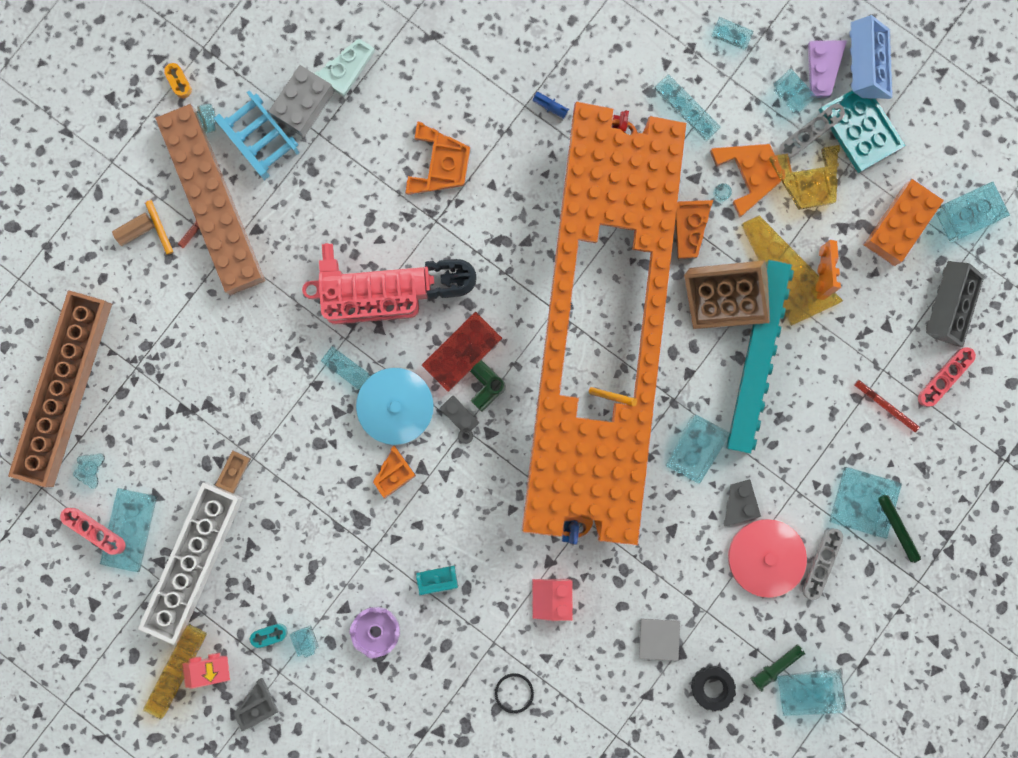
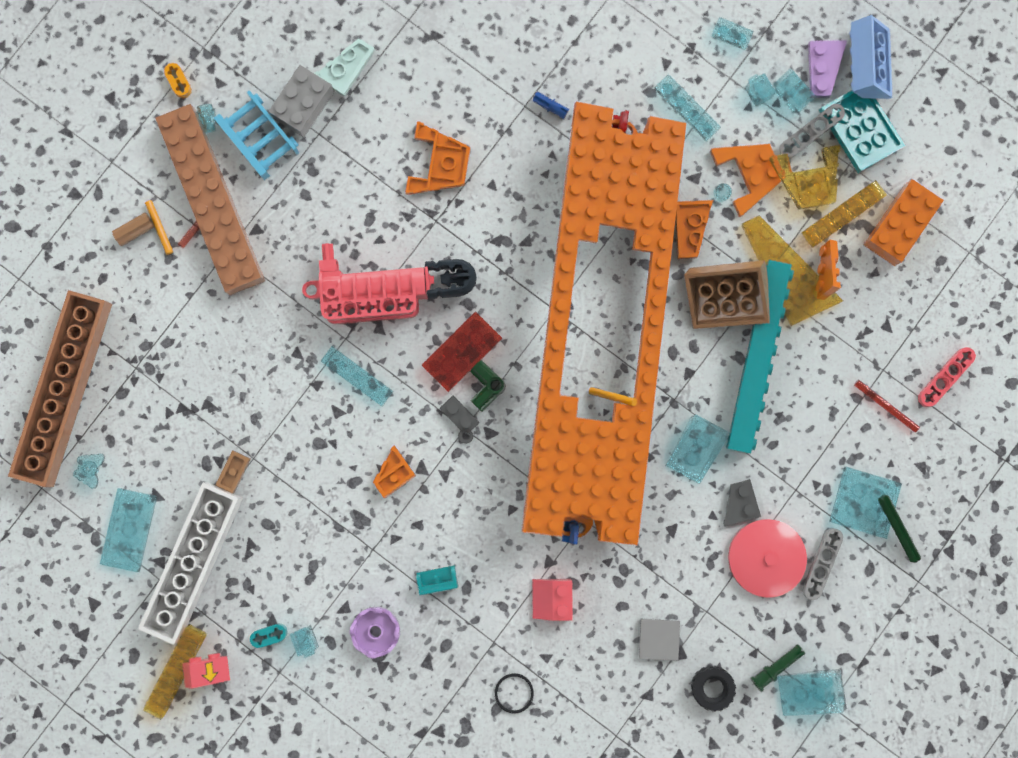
(91, 533): coral beam -> none
(256, 706): dark grey wing -> none
(394, 406): medium azure dish -> none
(759, 89): none -> clear light blue brick
(844, 213): none -> clear yellow beam
(955, 303): dark grey slope -> none
(972, 212): clear light blue brick -> none

